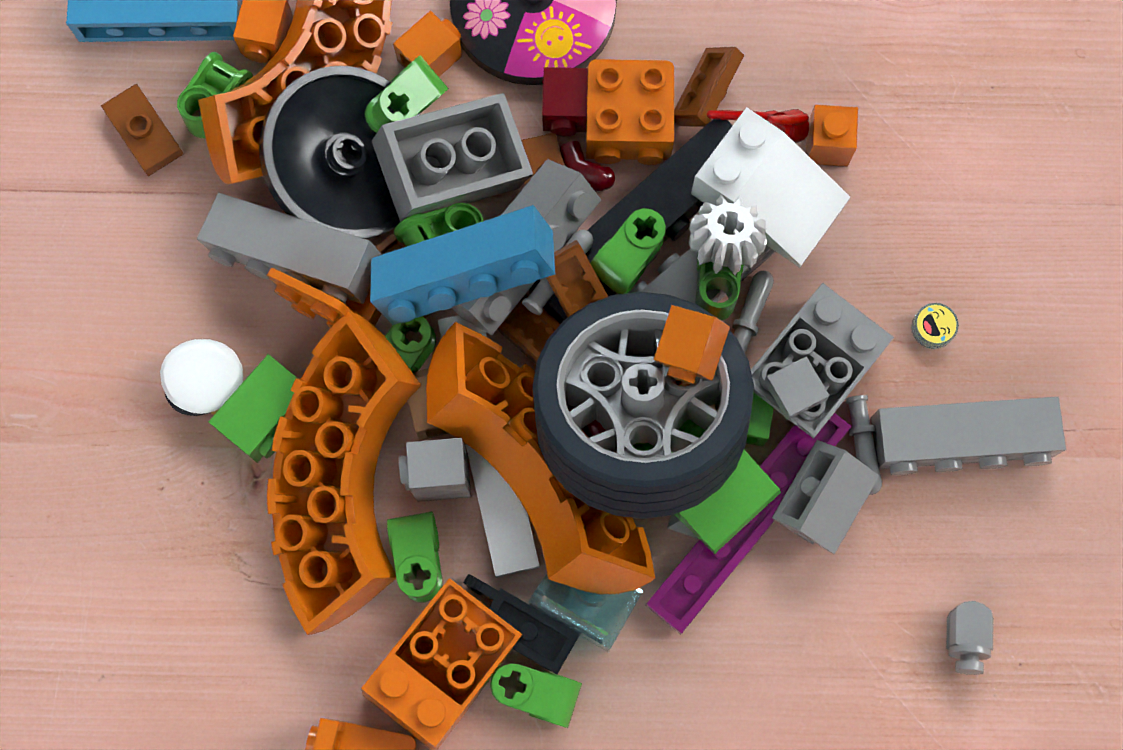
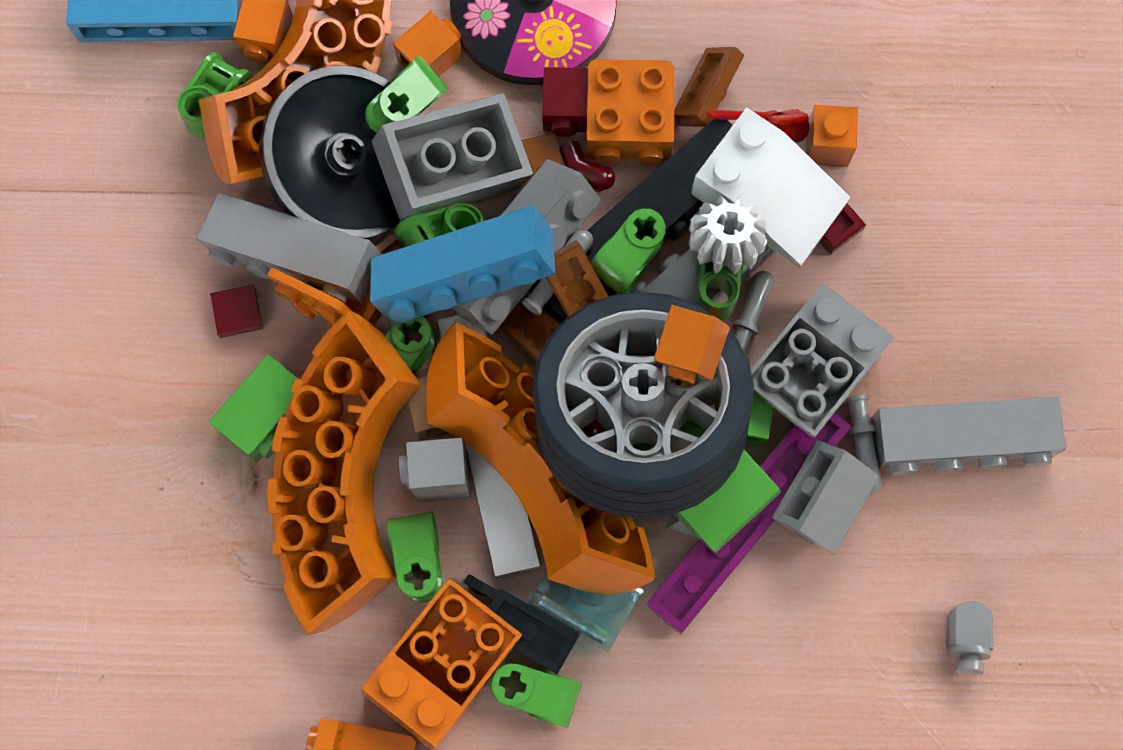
(142, 129): dark orange plate -> none
(200, 376): white piece -> none
(236, 311): none -> dark red tile
(796, 388): light grey tile -> none
(842, 229): none -> dark red tile
(934, 325): tile -> none

